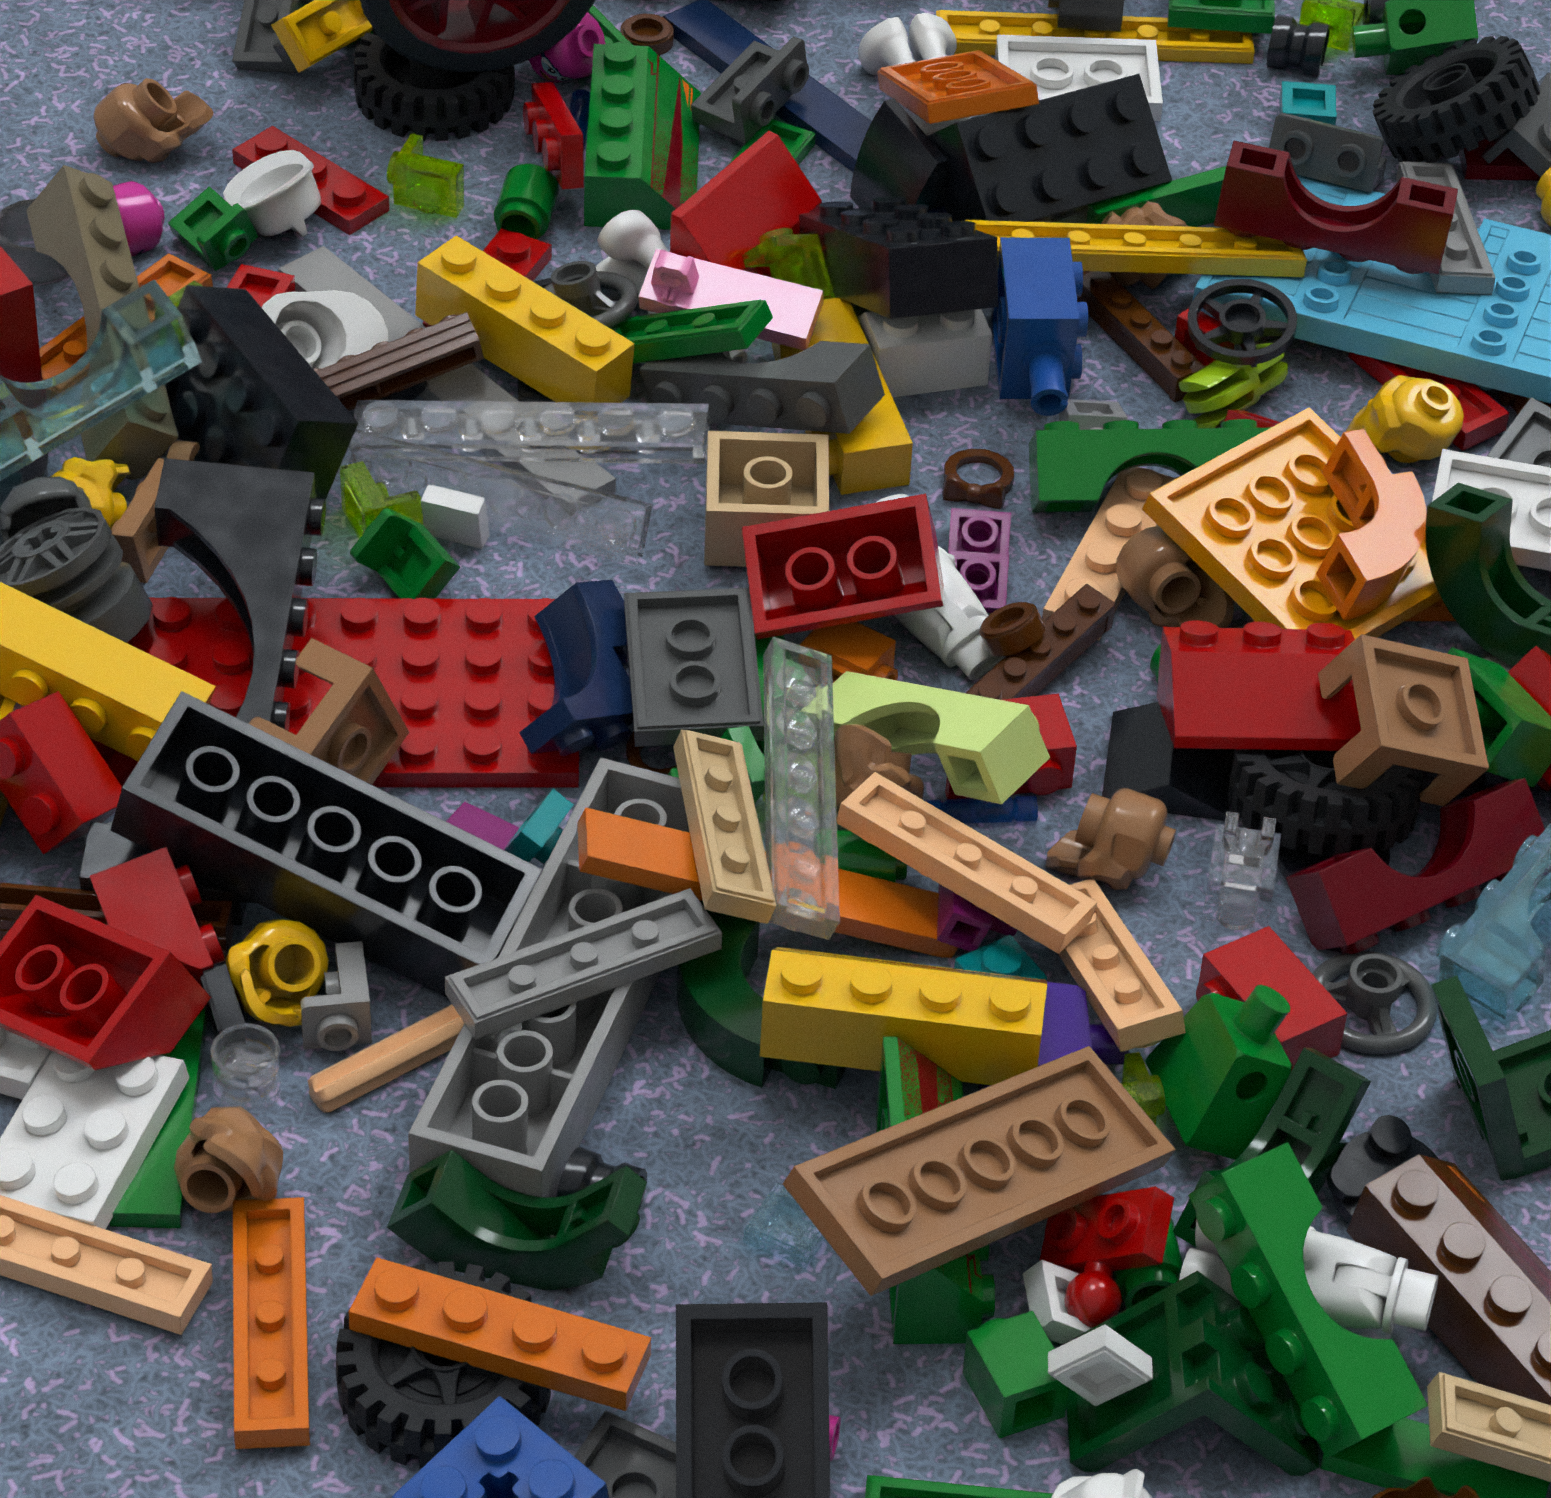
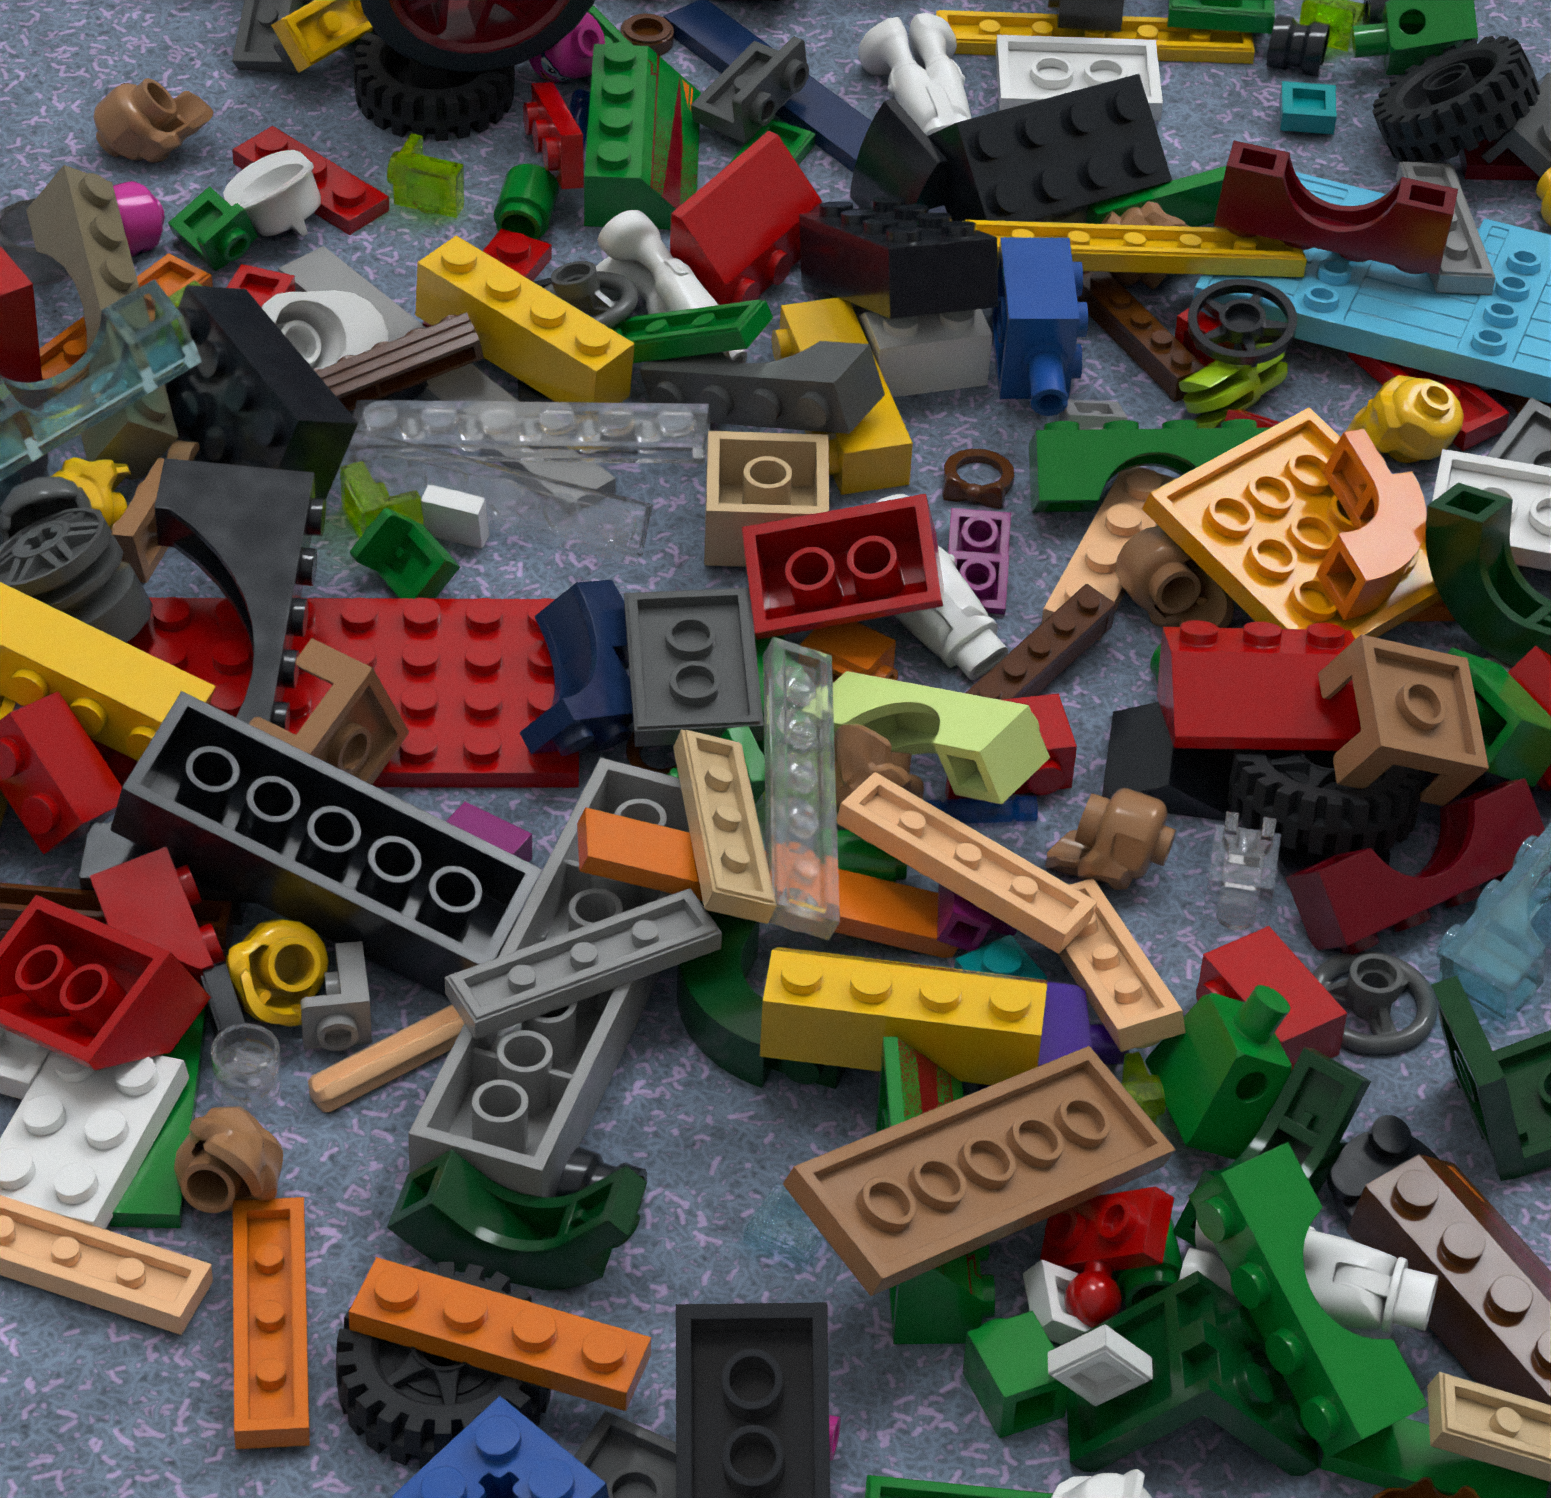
(540, 829): teal plate -> none
(691, 283): hinge -> none
(792, 259): clear neon green bracket -> none
(956, 86): orange tile -> none
(1012, 629): reddish brown tile -> none
(1330, 152): dark grey bracket -> none

